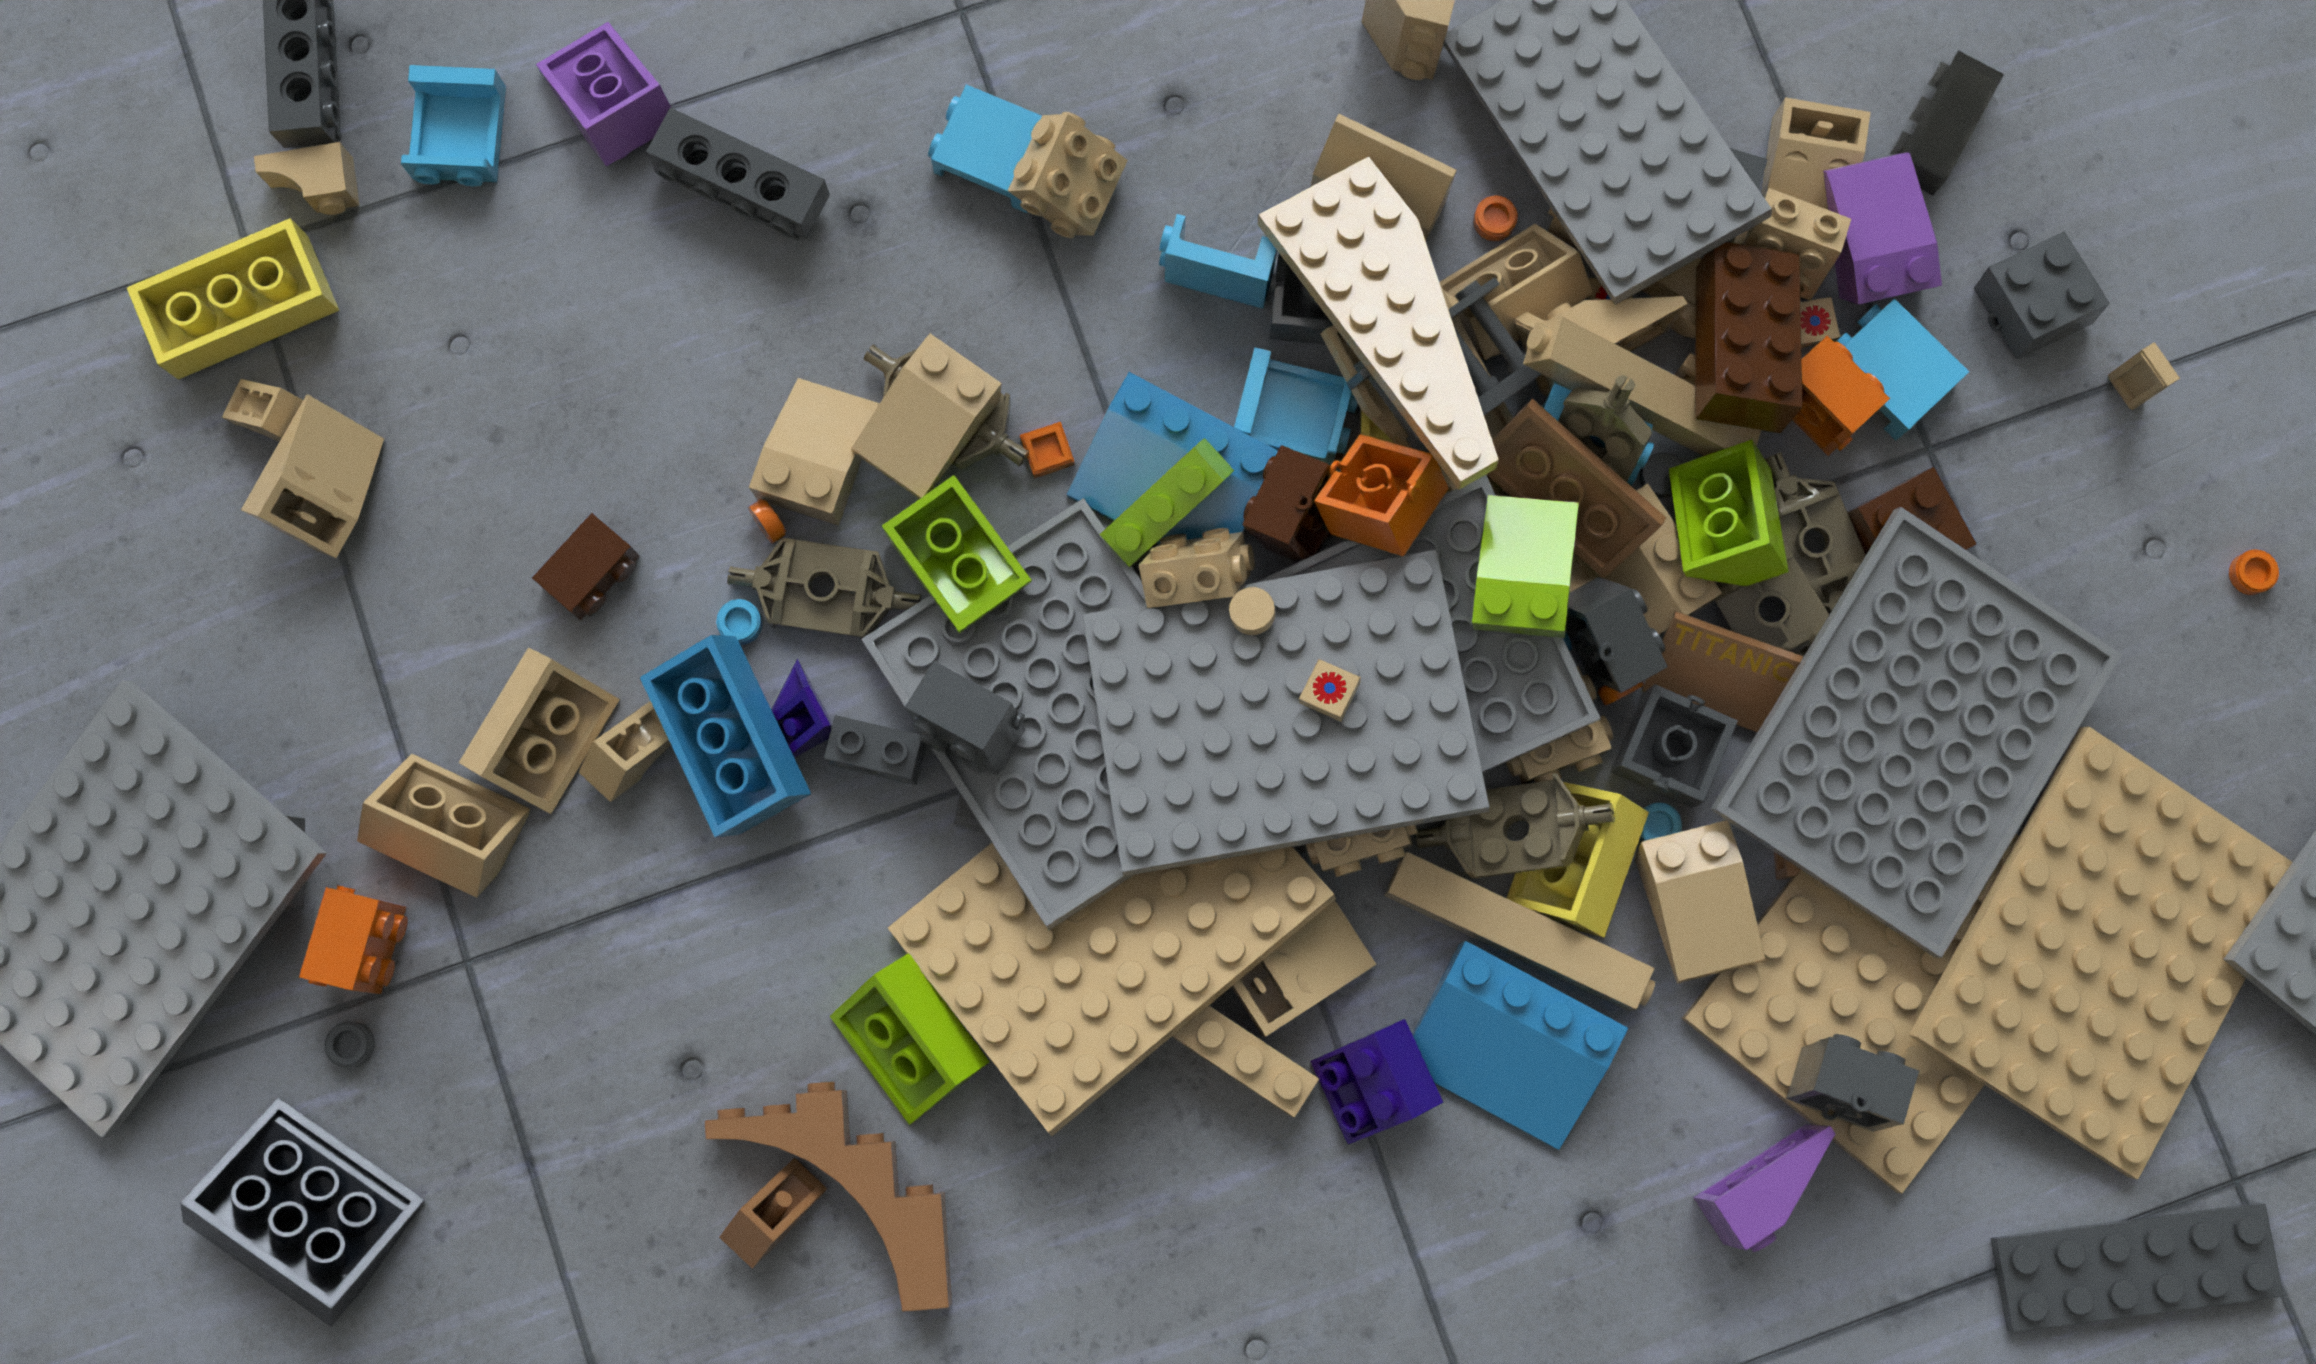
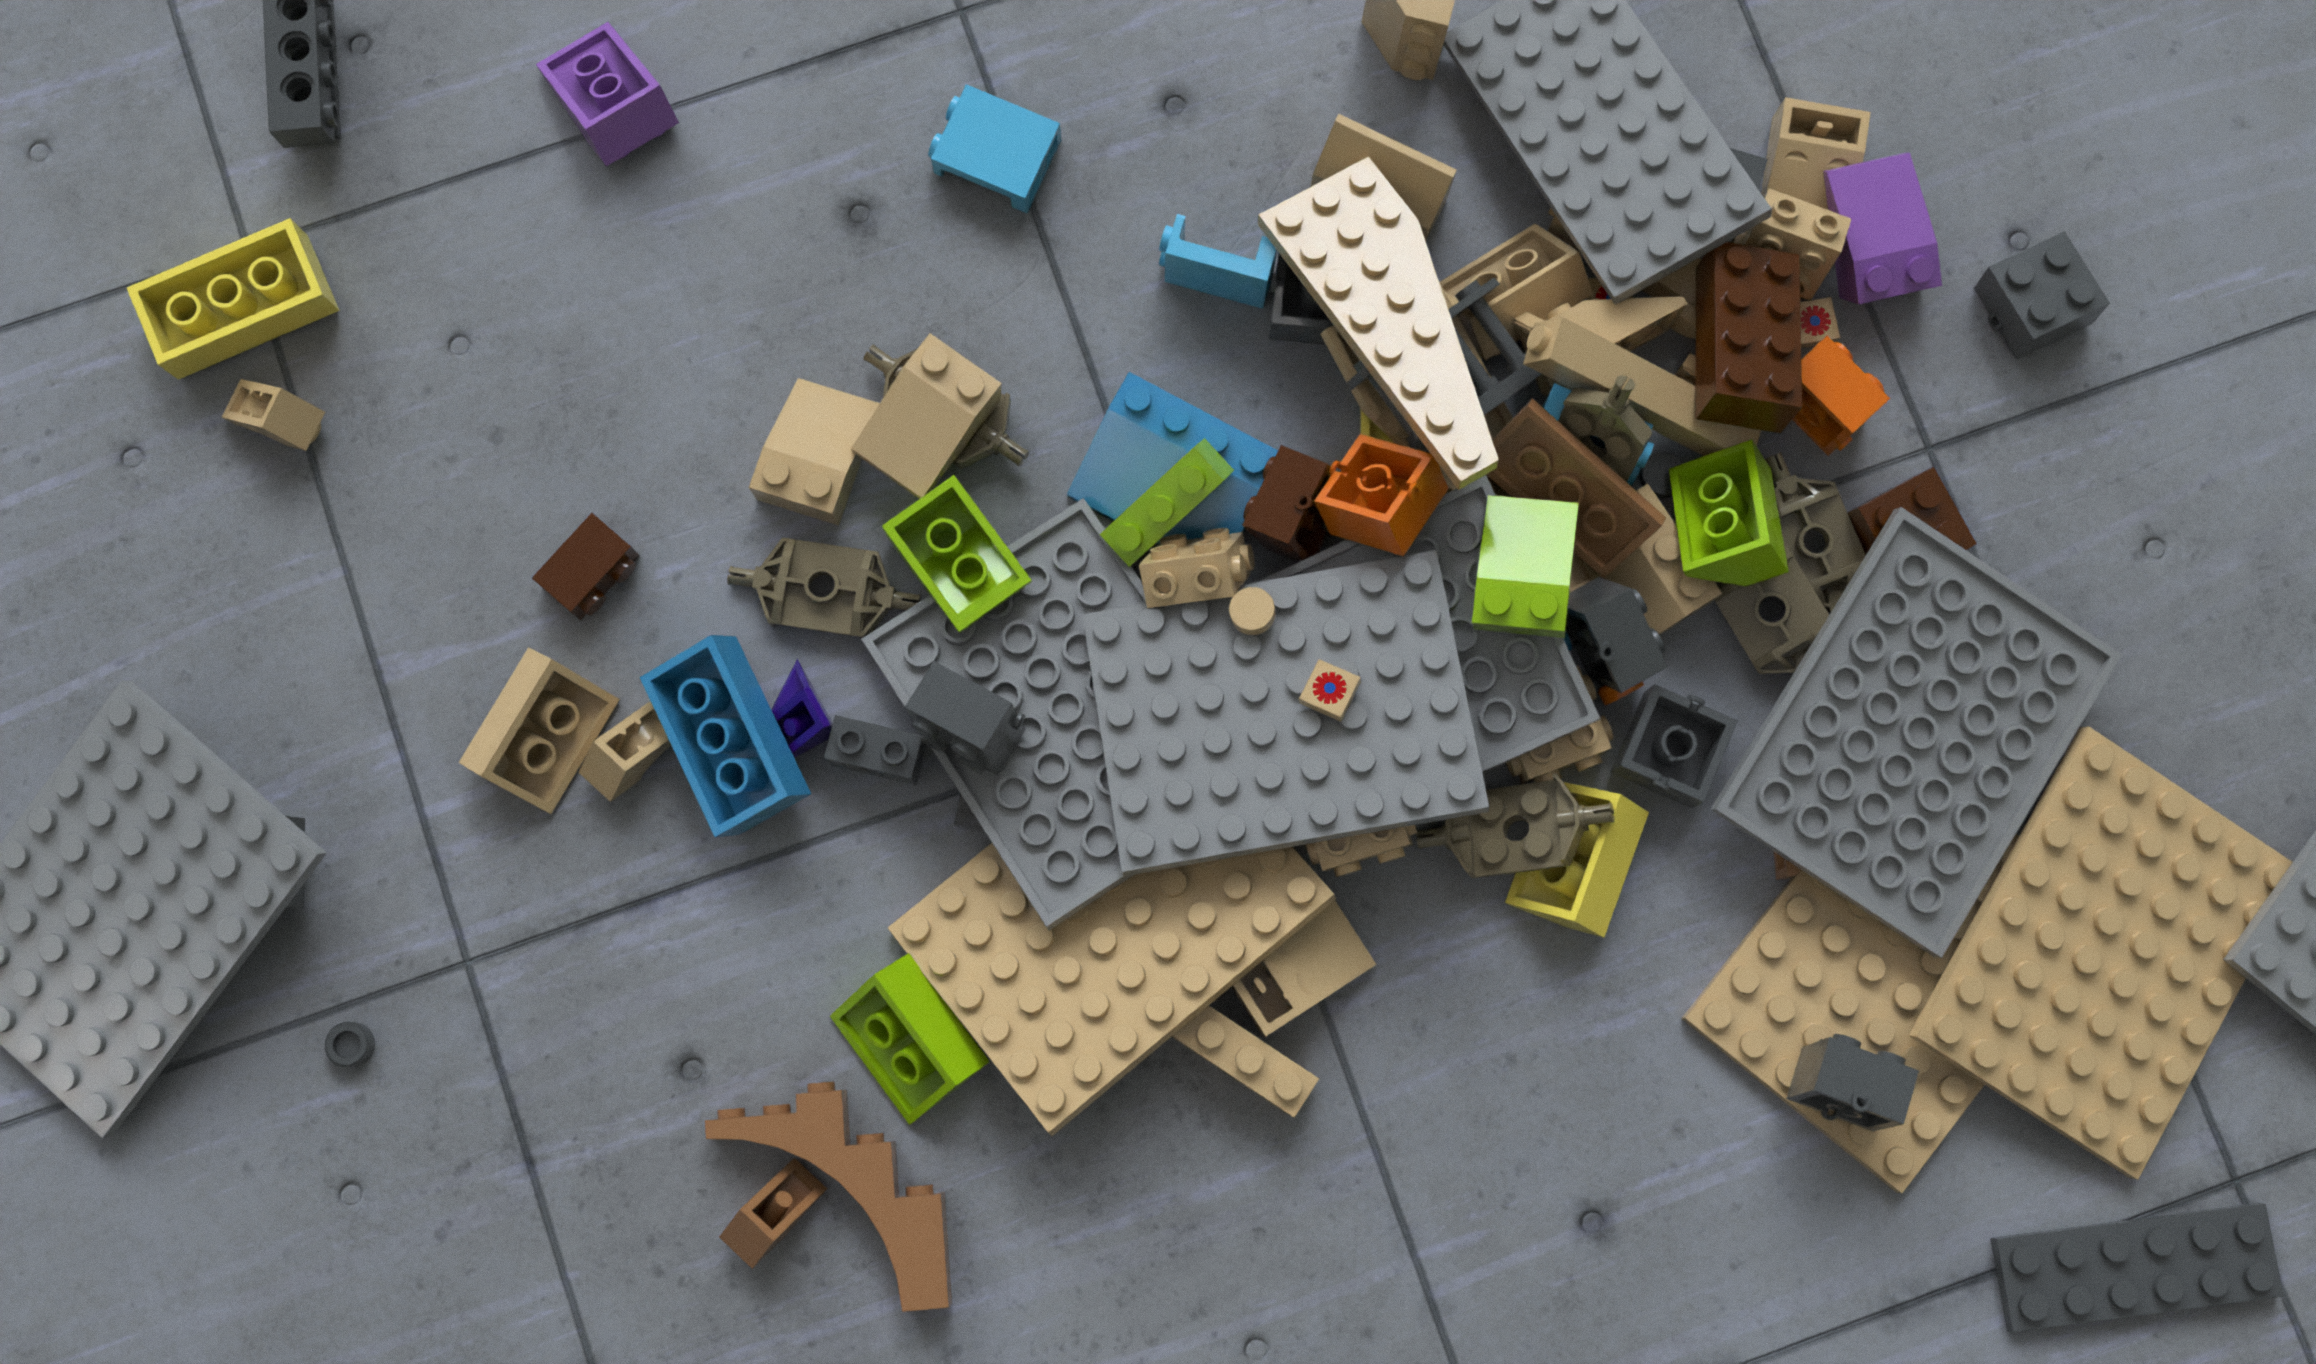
(301, 1211): black slope -> none
(316, 478): tan slope -> none
(320, 172): tan arch -> none
(353, 941): orange brick -> none
(441, 824): tan slope -> none
(455, 125): medium azure panel -> none
(687, 141): dark grey brick -> none
(739, 619): medium azure tile -> none
(767, 520): orange tile -> none
(1047, 449): orange tile -> none
(1067, 174): tan brick -> none
(1295, 407): medium azure panel -> none
(1376, 1082): dark purple slope -> none
(1495, 218): orange tile -> none
(1514, 1044): dark azure slope -> none
(1521, 932): tan brick -> none
(1660, 821): medium azure tile -> none
(1700, 901): tan slope -> none
(1724, 669): medium nougat tile -> none
(1763, 1192): medium lavender slope -> none
(1906, 361): medium azure panel -> none
(1947, 118): clear smoke brick -> none
(2143, 376): tan tile -> none
(2253, 572): orange tile -> none

